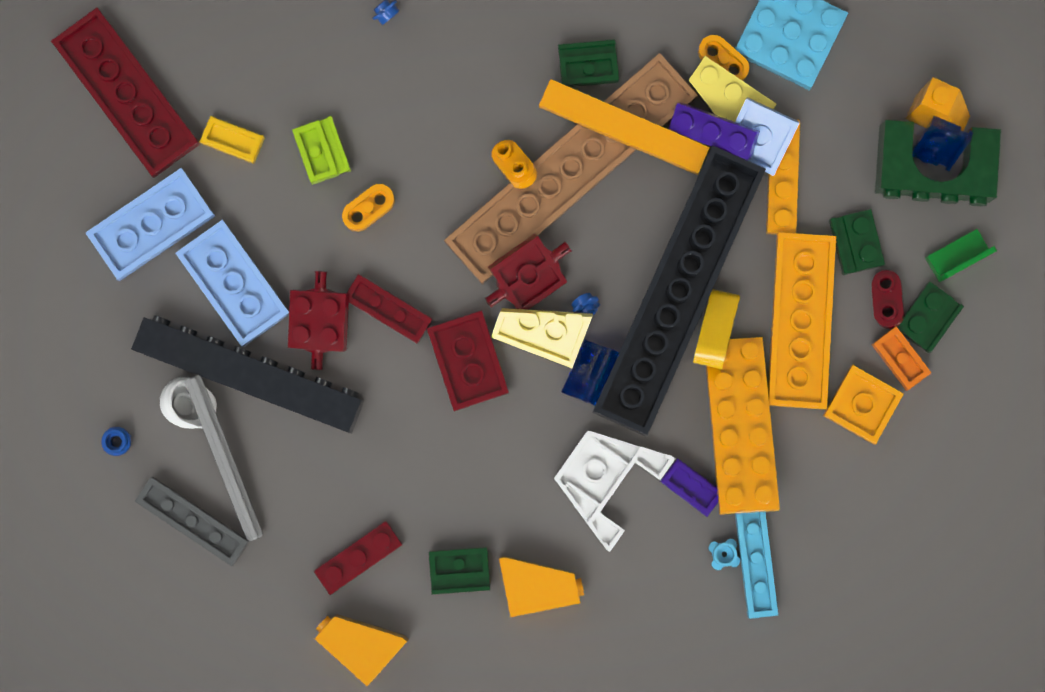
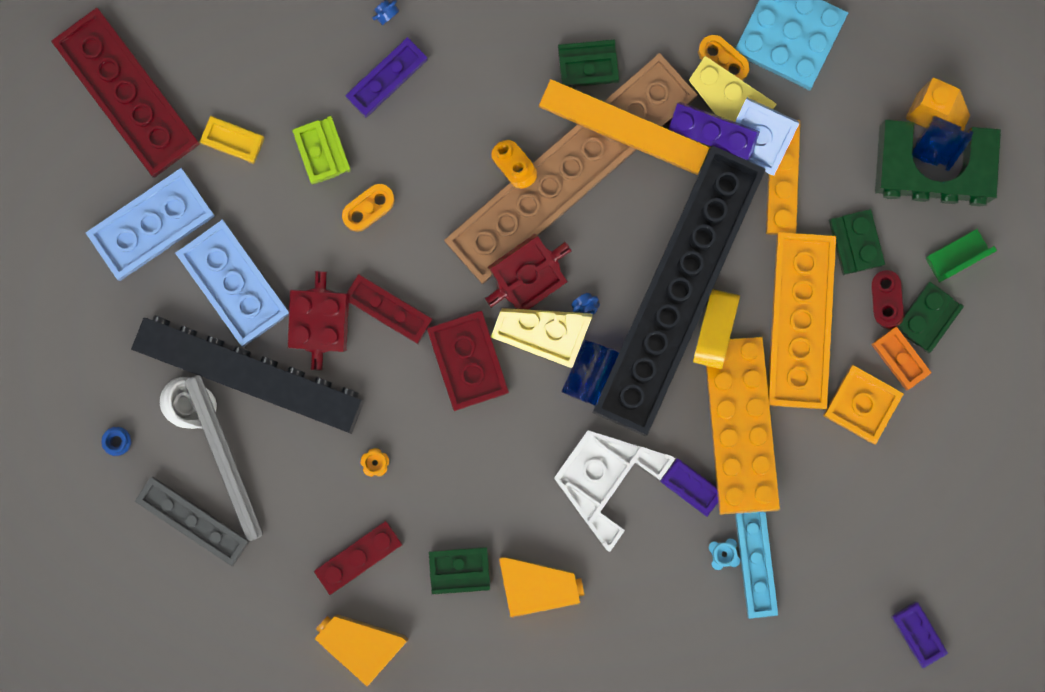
(367, 459): none -> light orange plate
(386, 77): none -> dark purple plate
(919, 634): none -> dark purple plate

